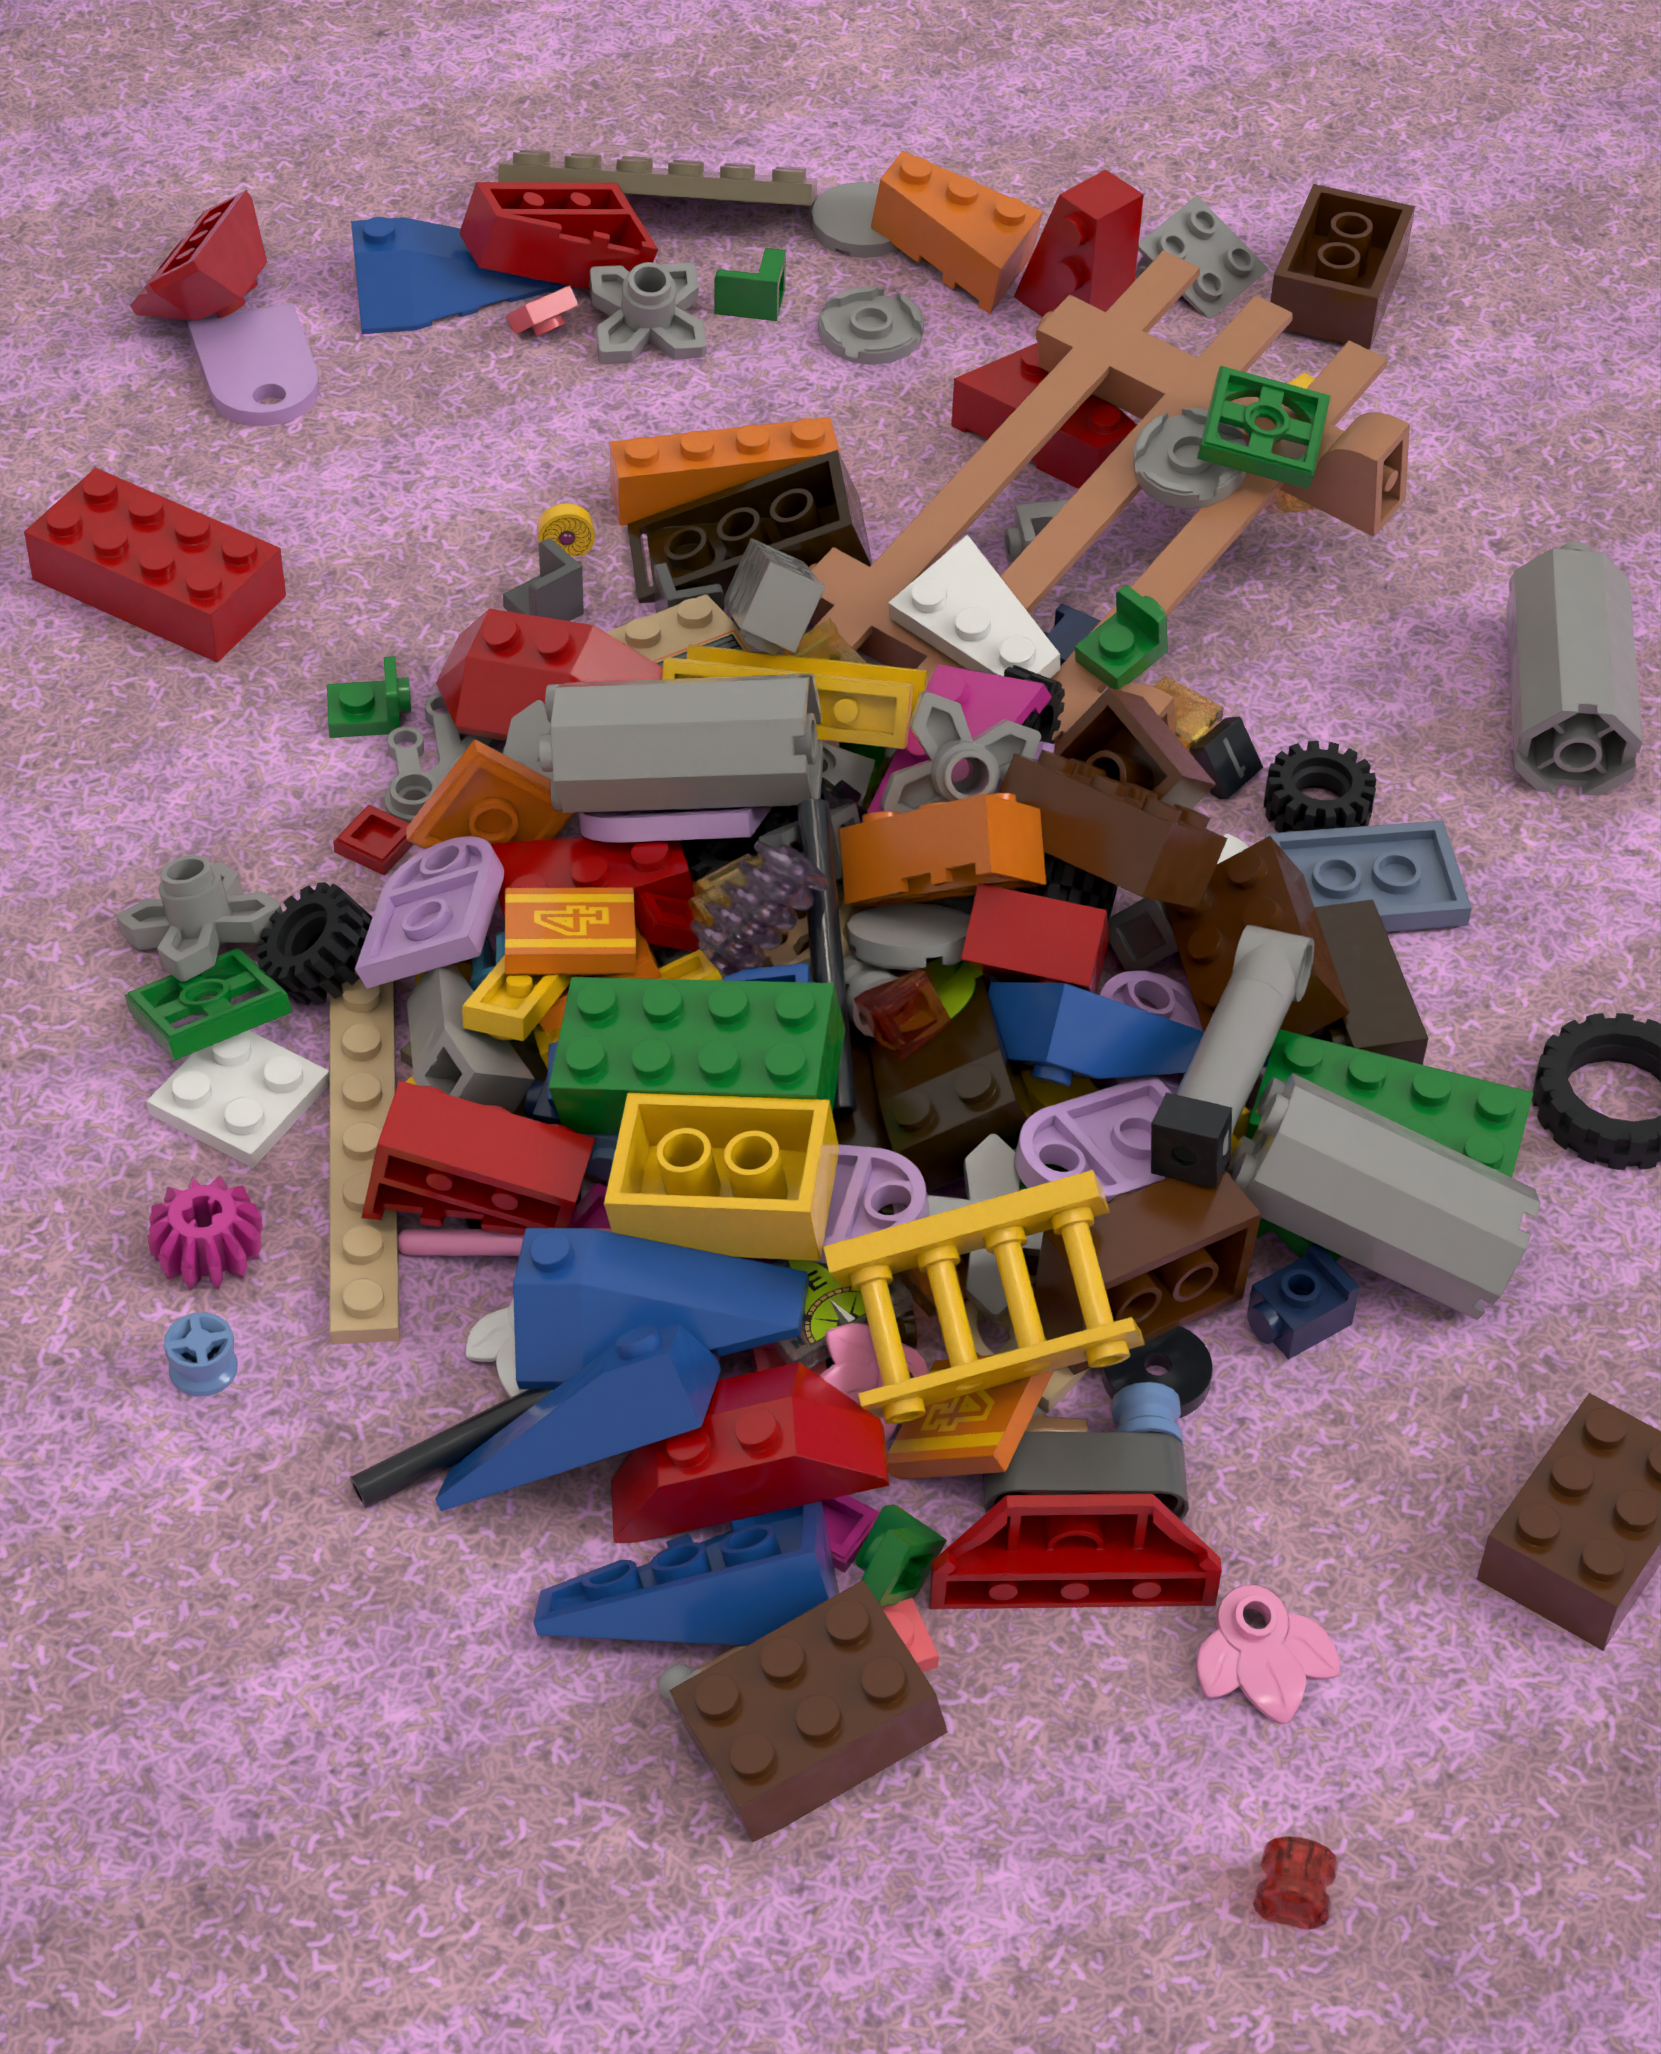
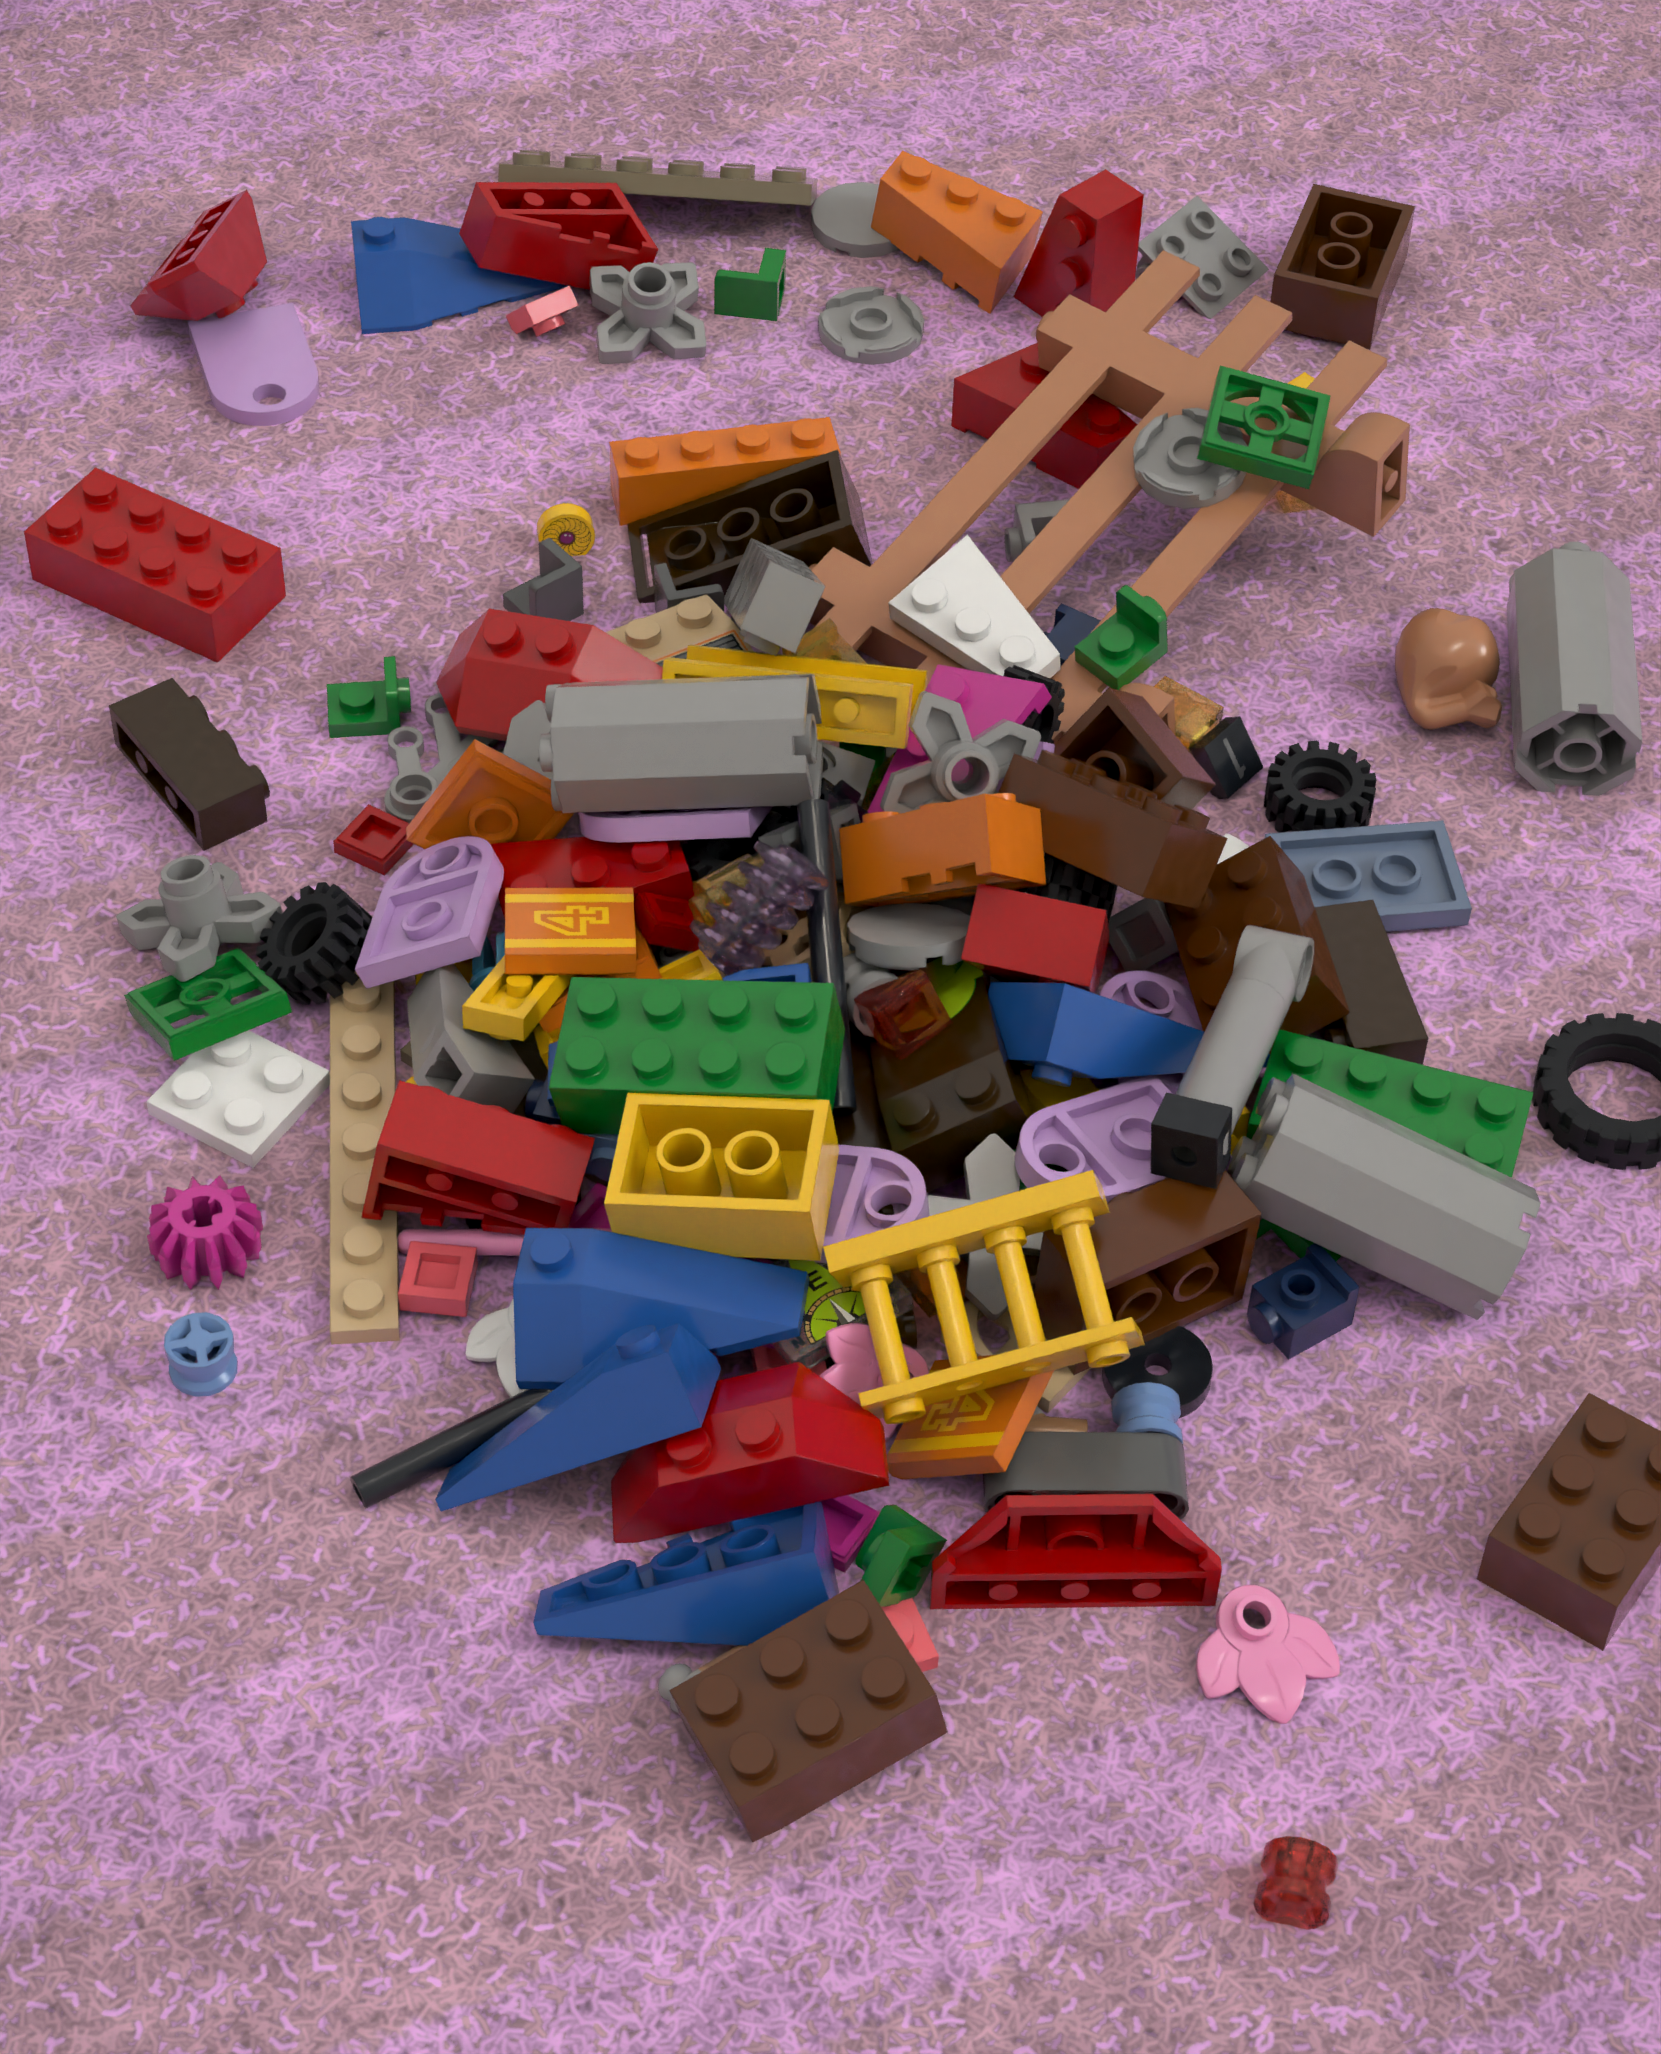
(190, 763): none -> dark brown brick
(438, 1278): none -> coral plate
(1448, 670): none -> nougat piece

